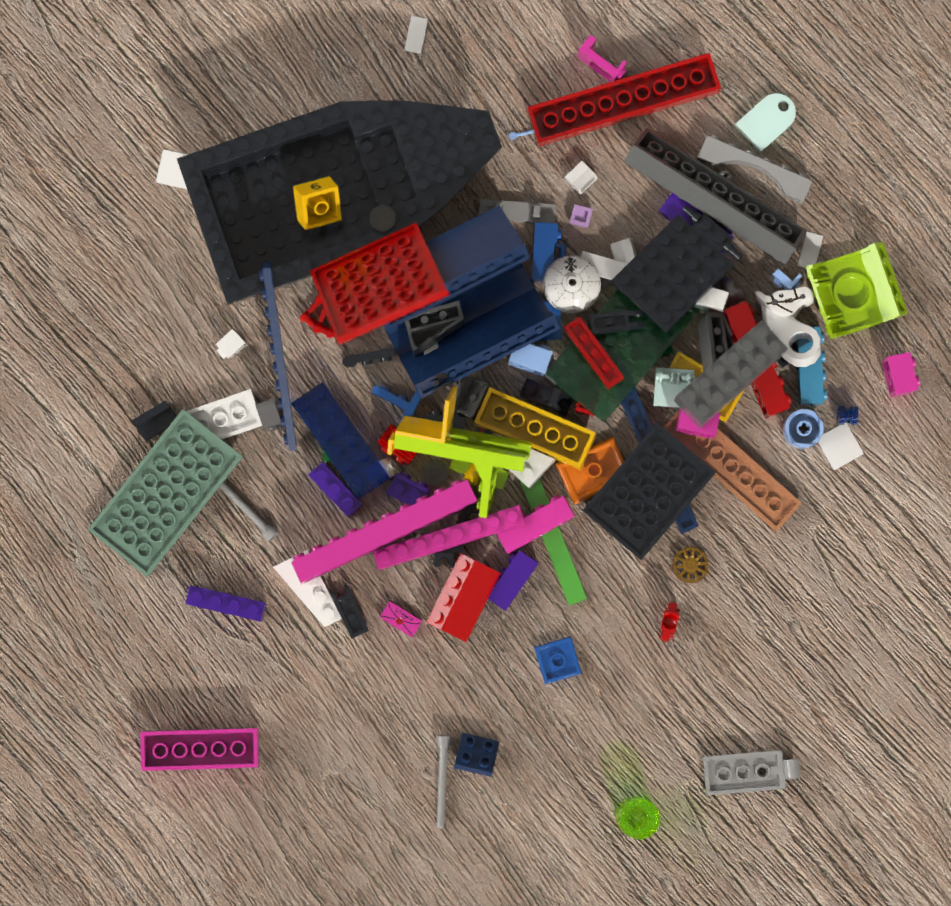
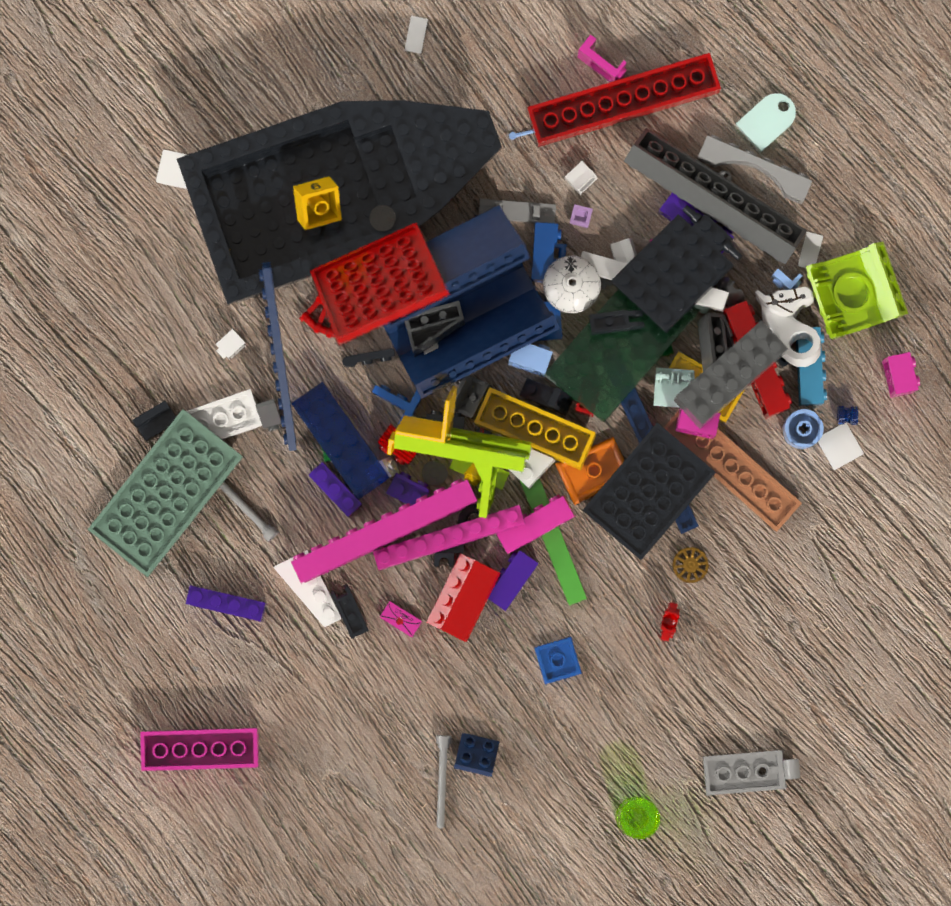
(593, 352): red plate -> none

